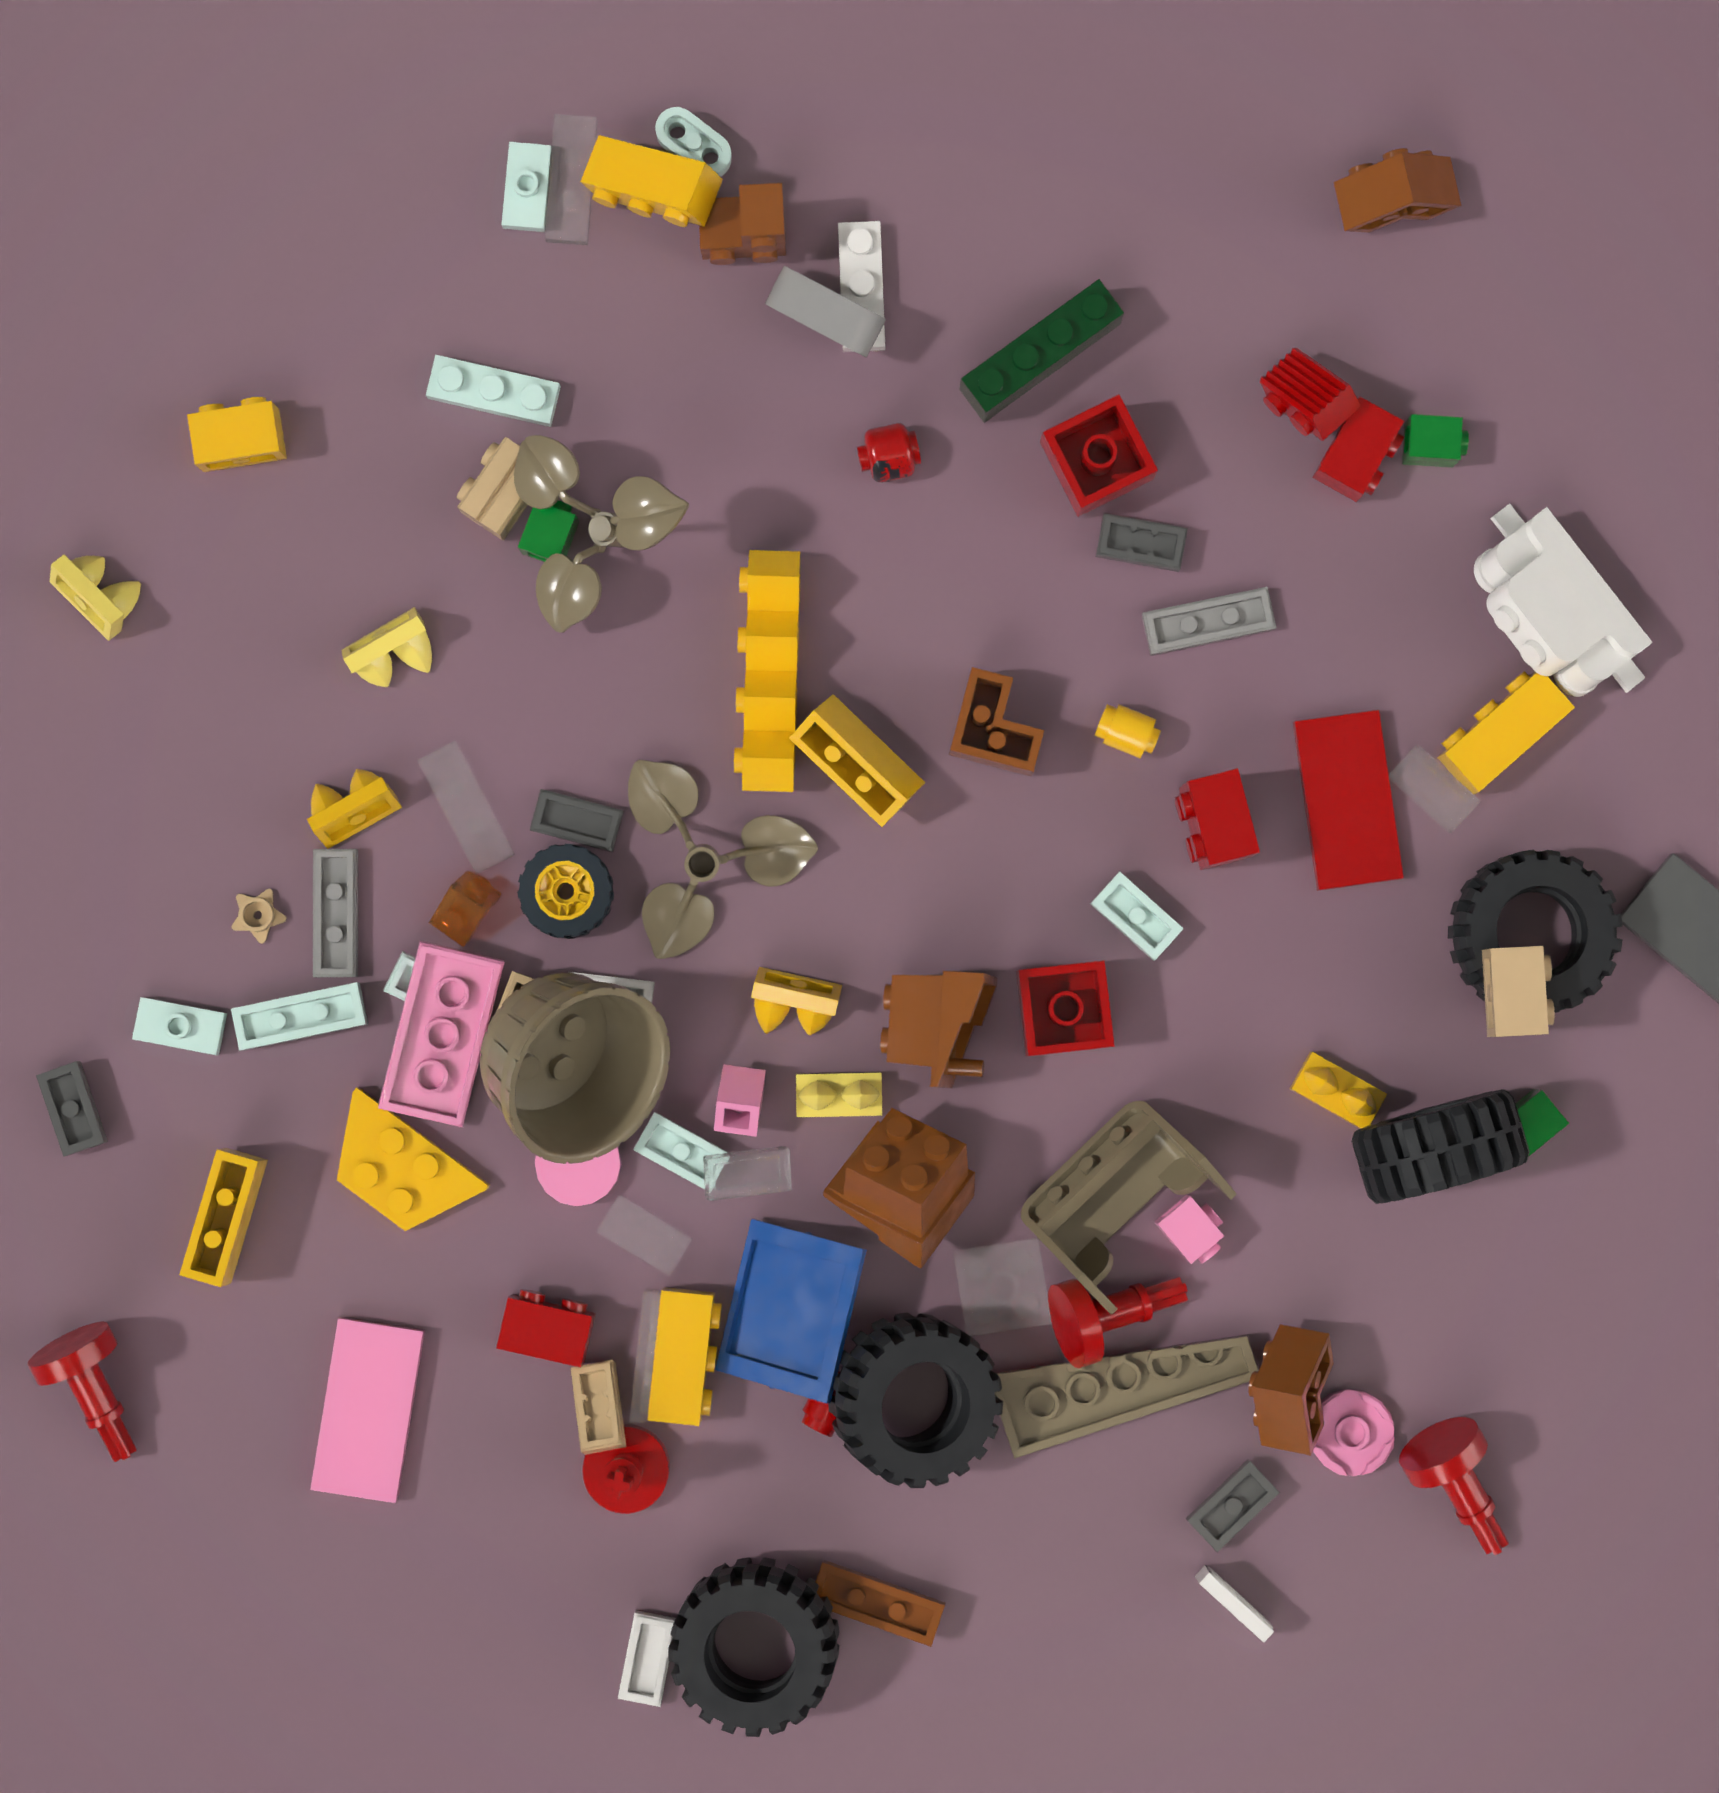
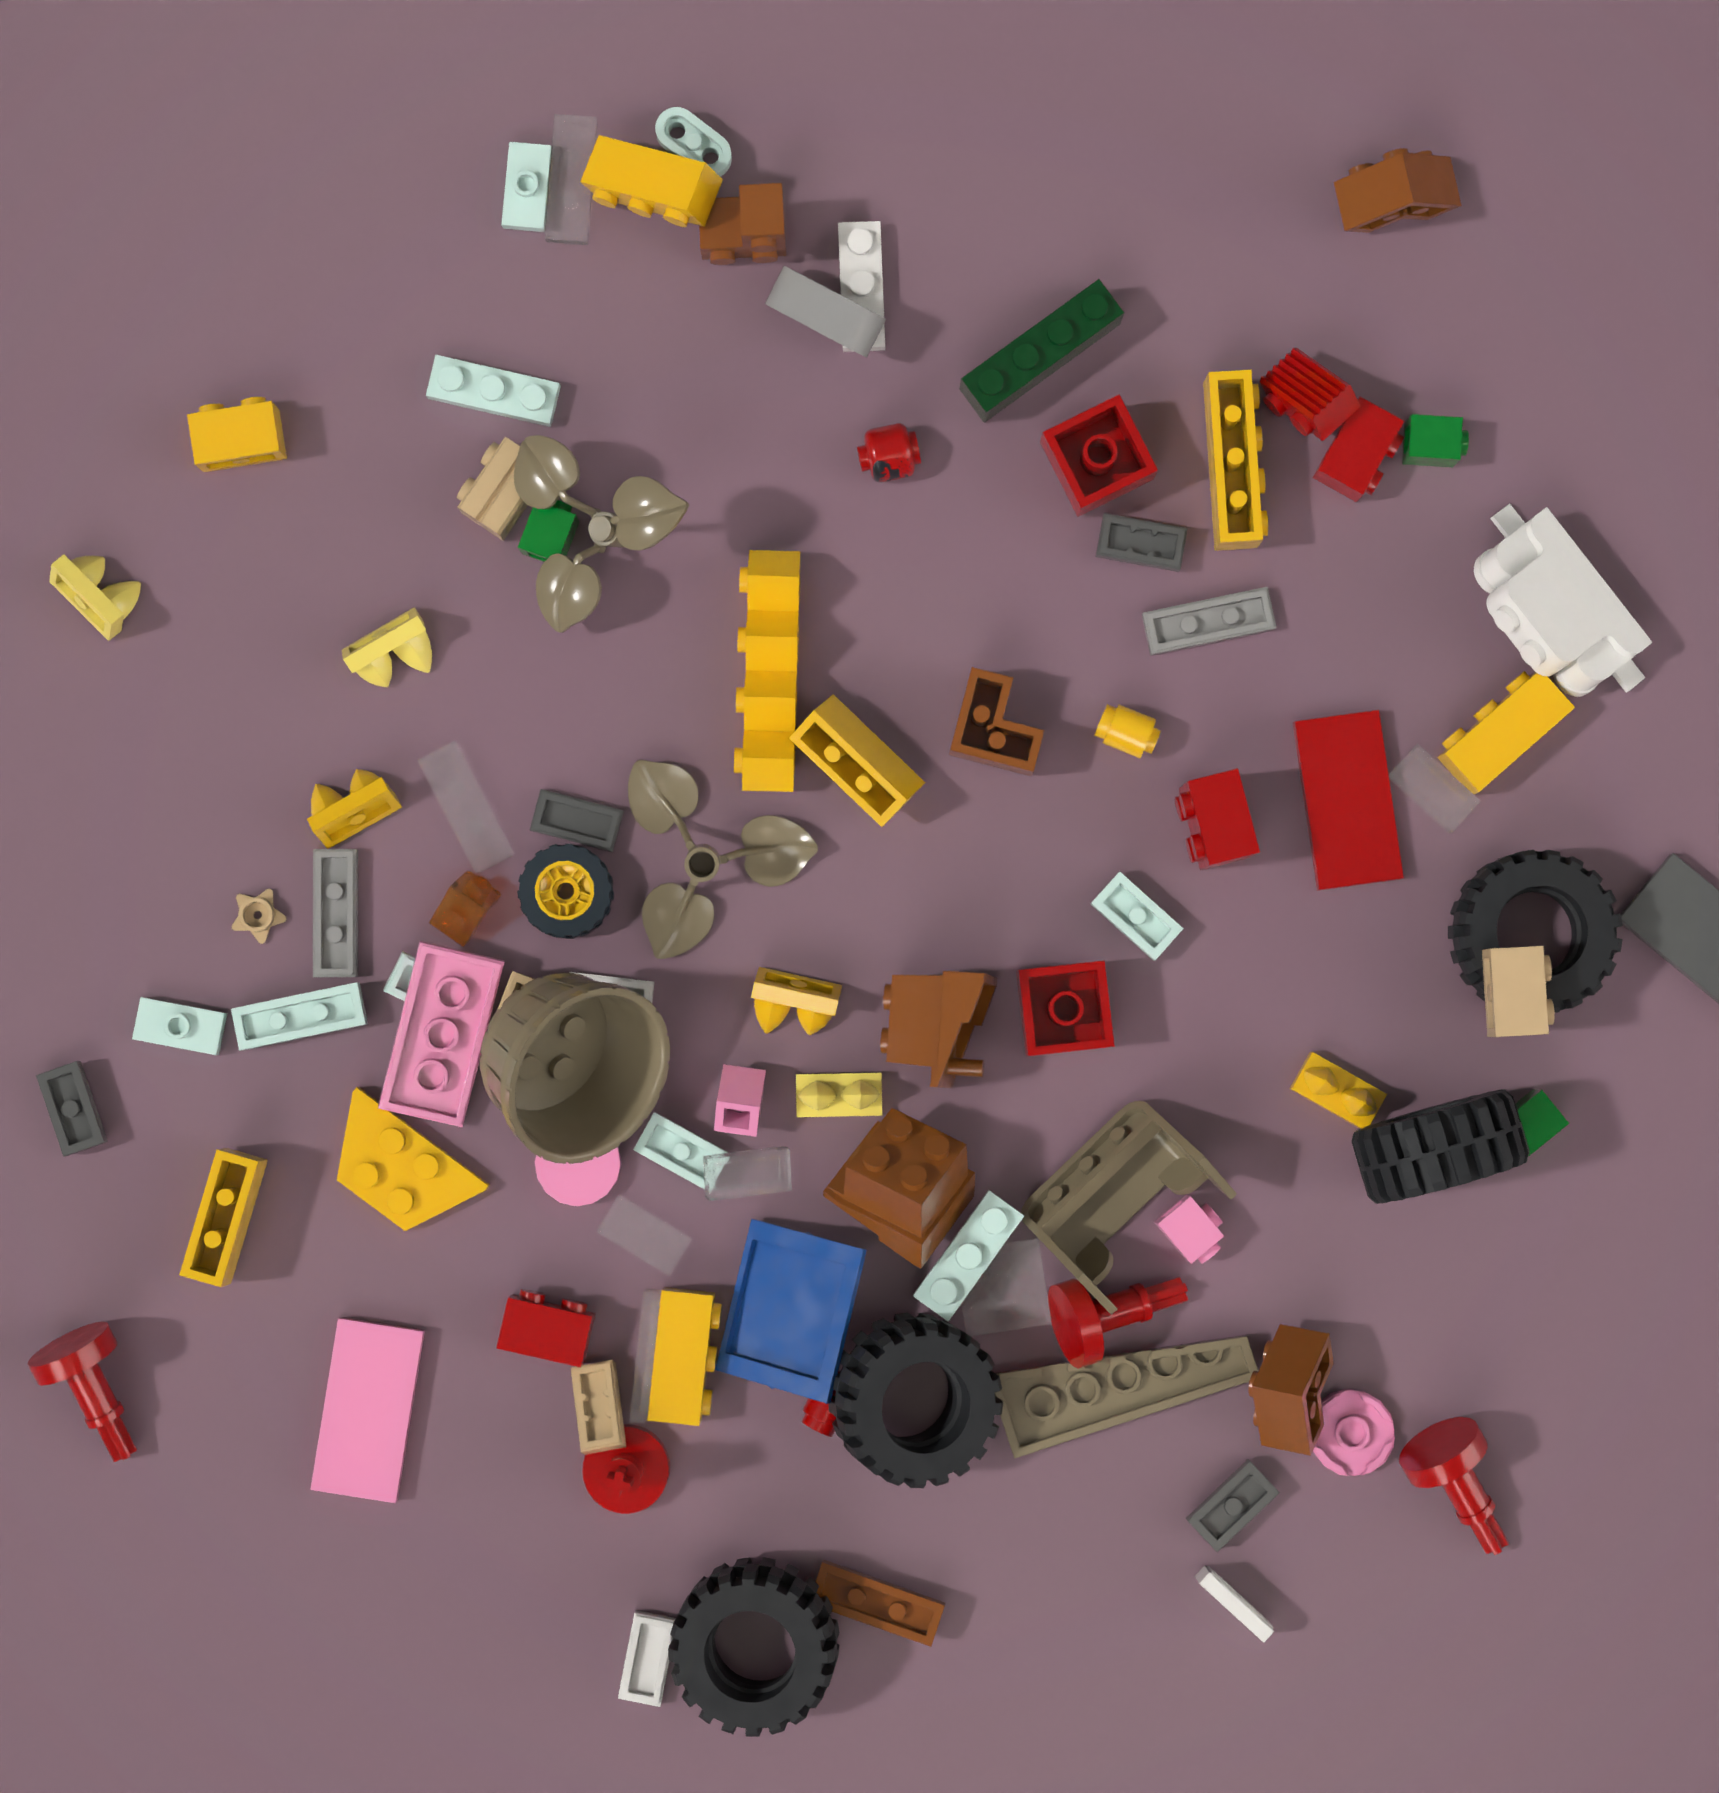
(968, 1255): none -> light aqua plate
(1234, 460): none -> yellow brick

